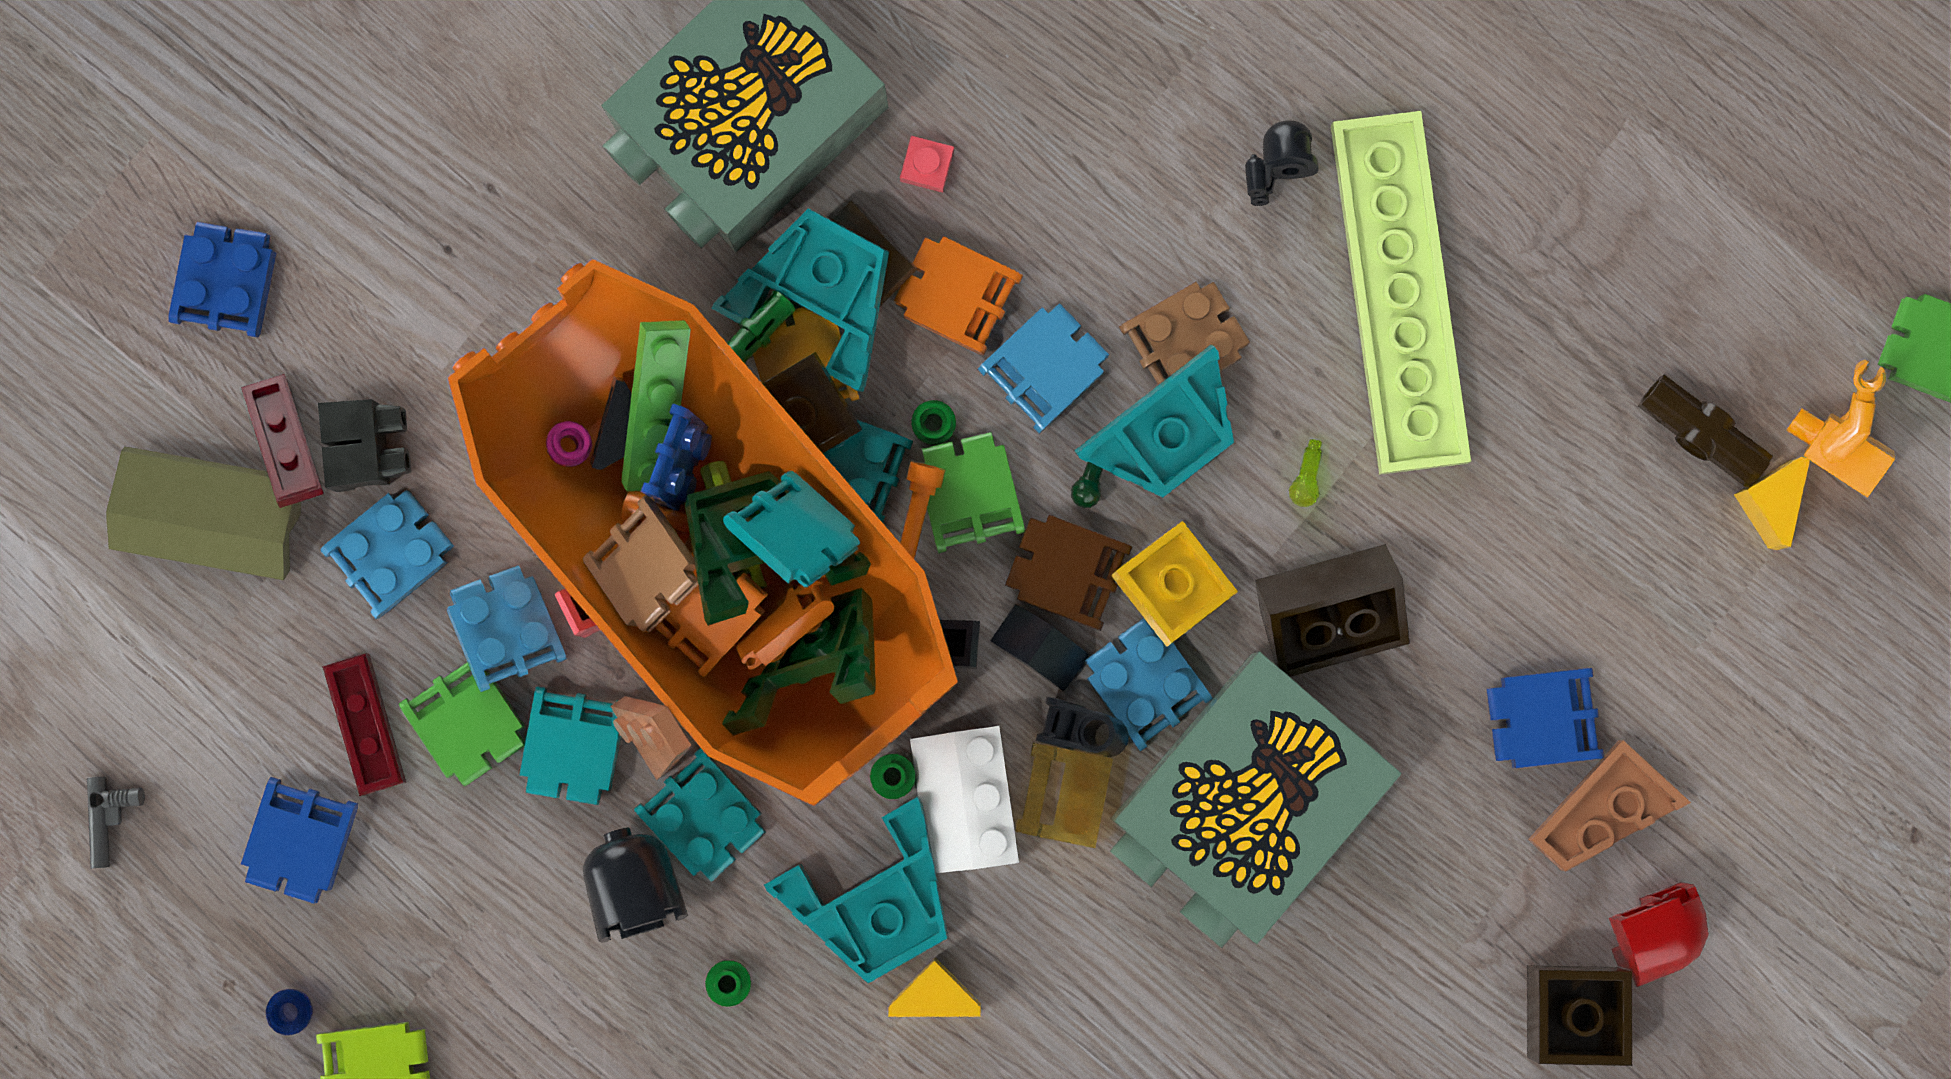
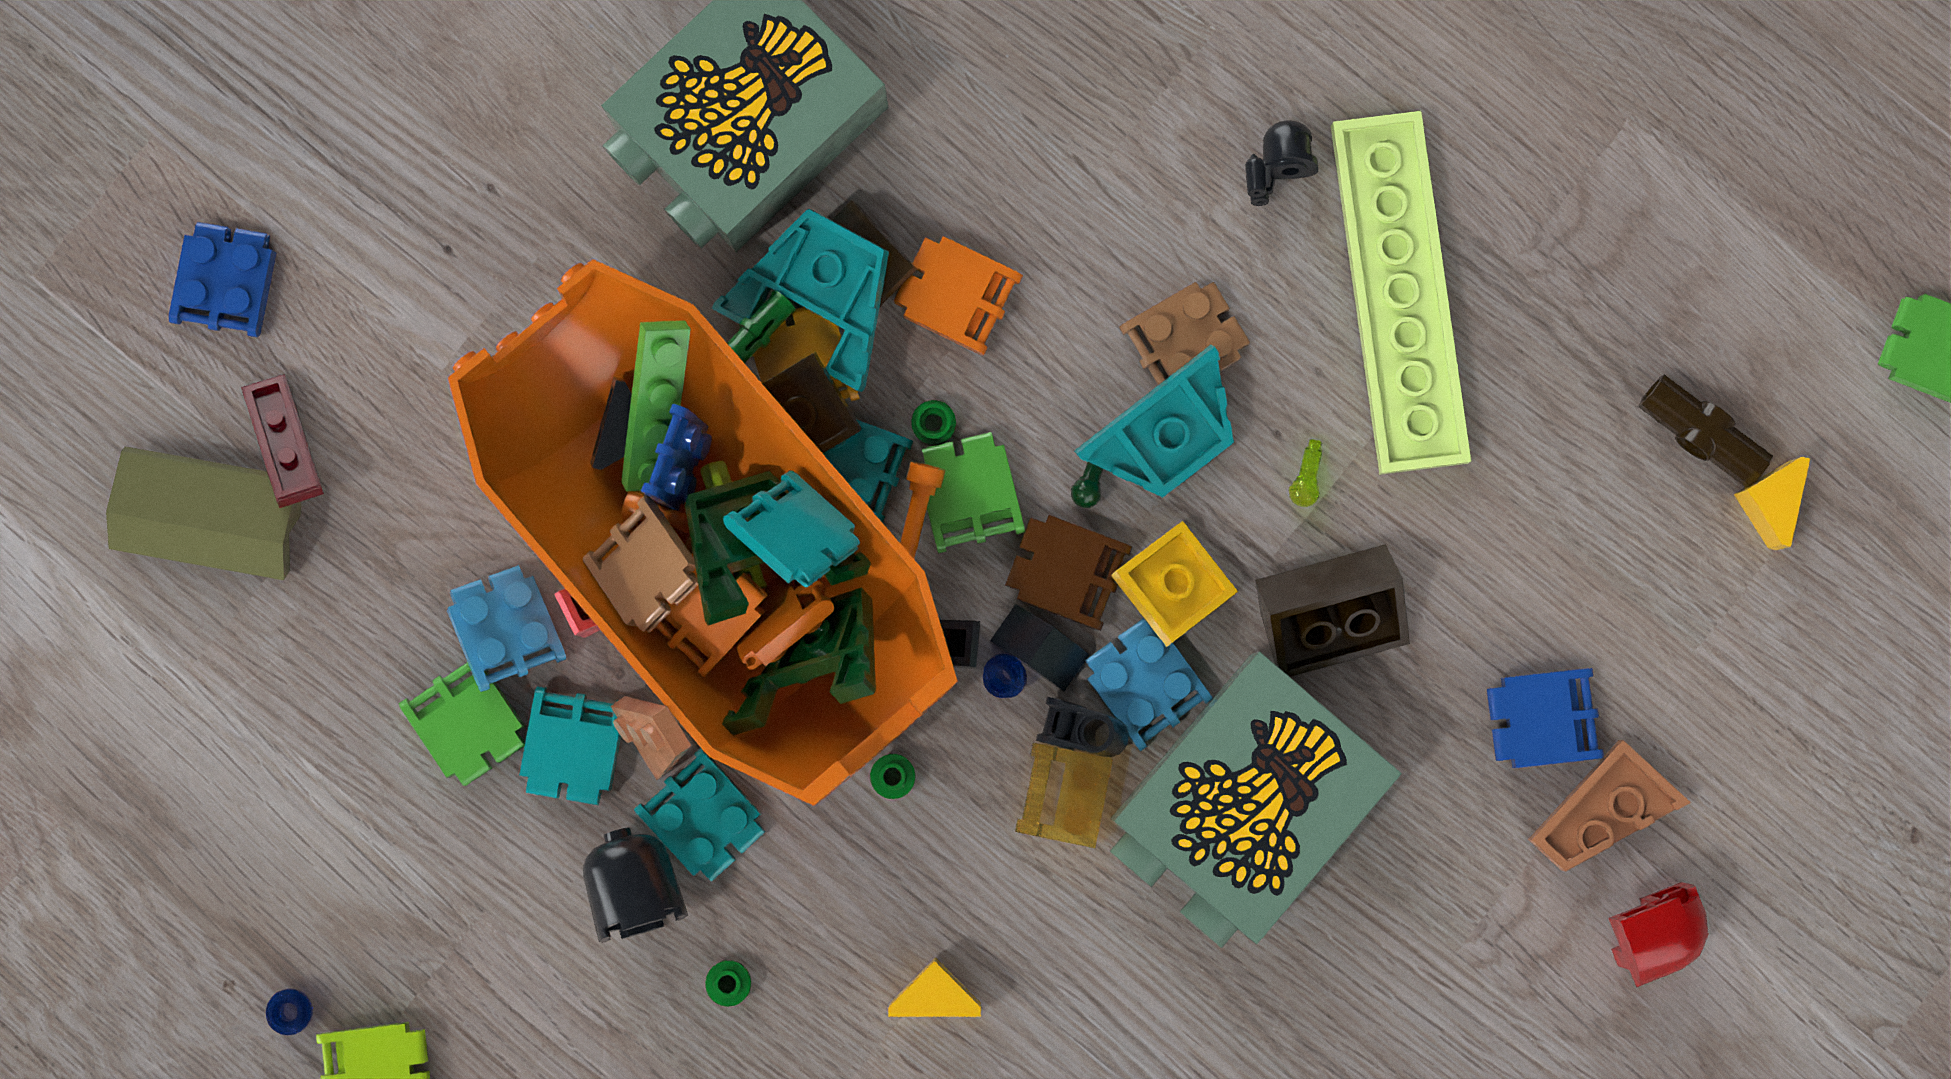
(106, 815): dark grey hose -> none
(297, 842): blue plate -> none
(358, 443): pearl dark grey hips -> none
(364, 724): dark red tile -> none
(389, 551): dark azure plate -> none
(575, 432): dark pink plate -> none
(884, 917): teal wing -> none
(927, 164): coral plate -> none
(965, 799): white slope -> none
(997, 683): none -> clear blue plate
(1046, 365): dark azure plate -> none
(1579, 1015): dark brown brick -> none
(1844, 443): light orange torso -> none

